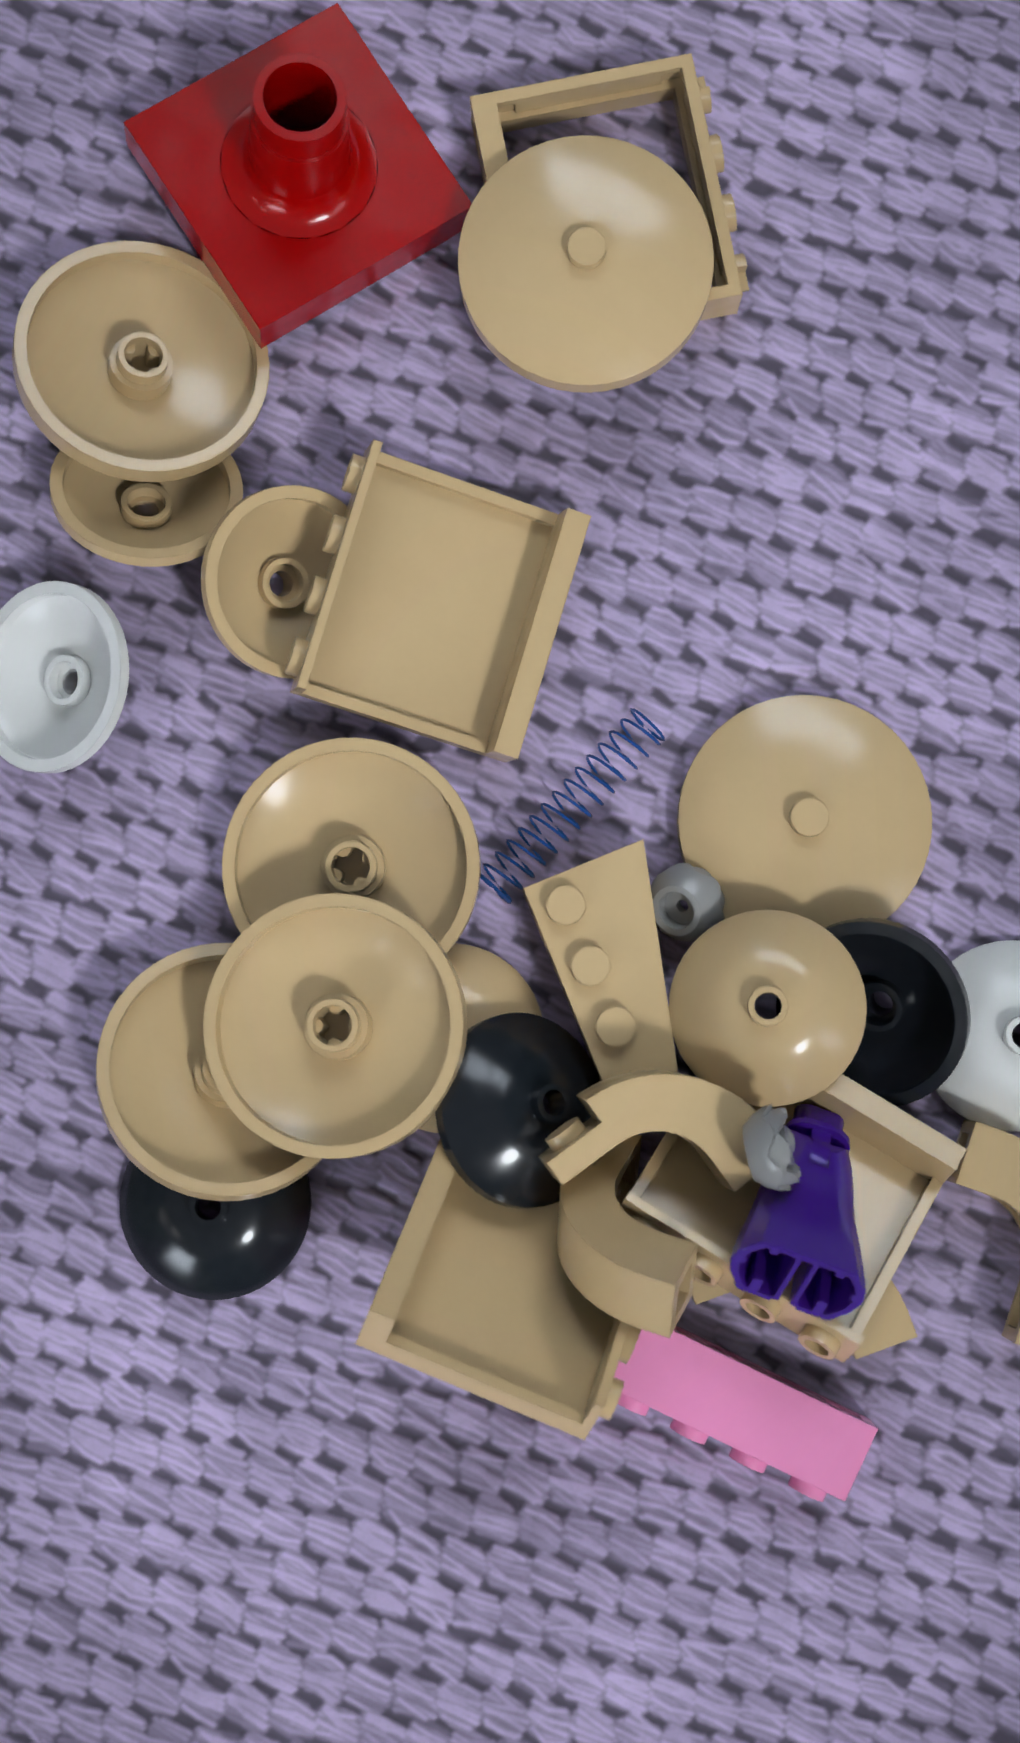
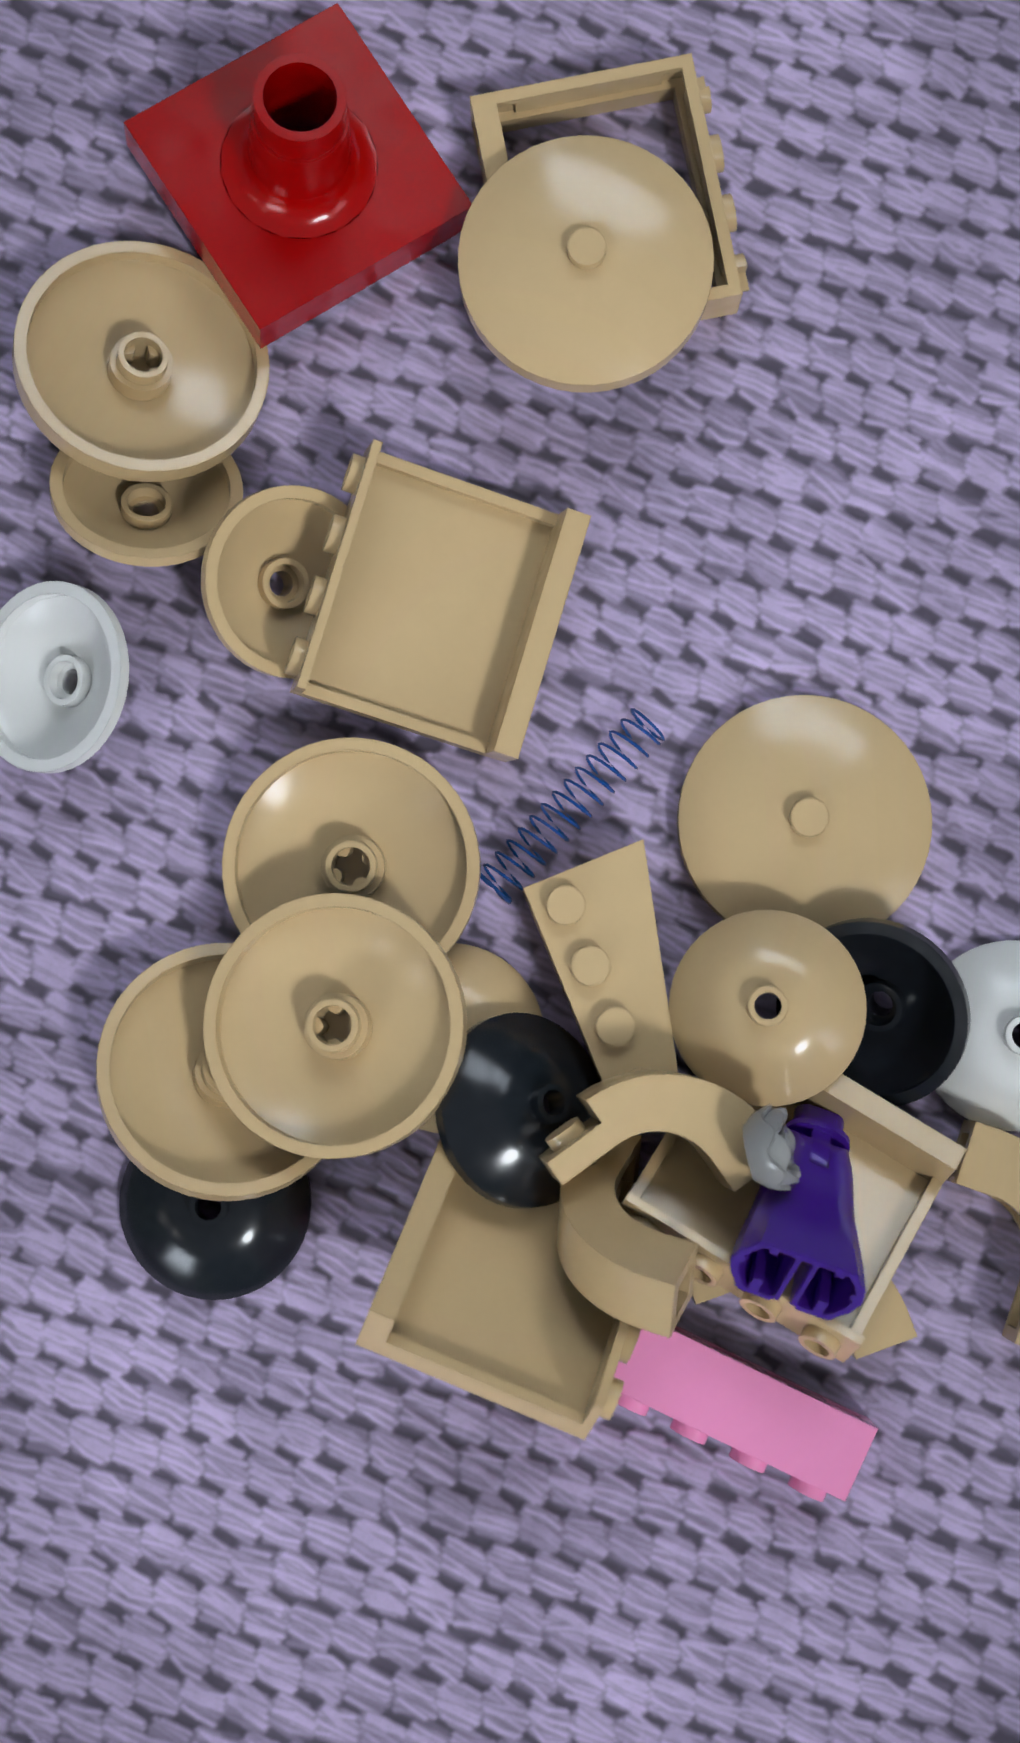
(698, 890): light grey plate -> none

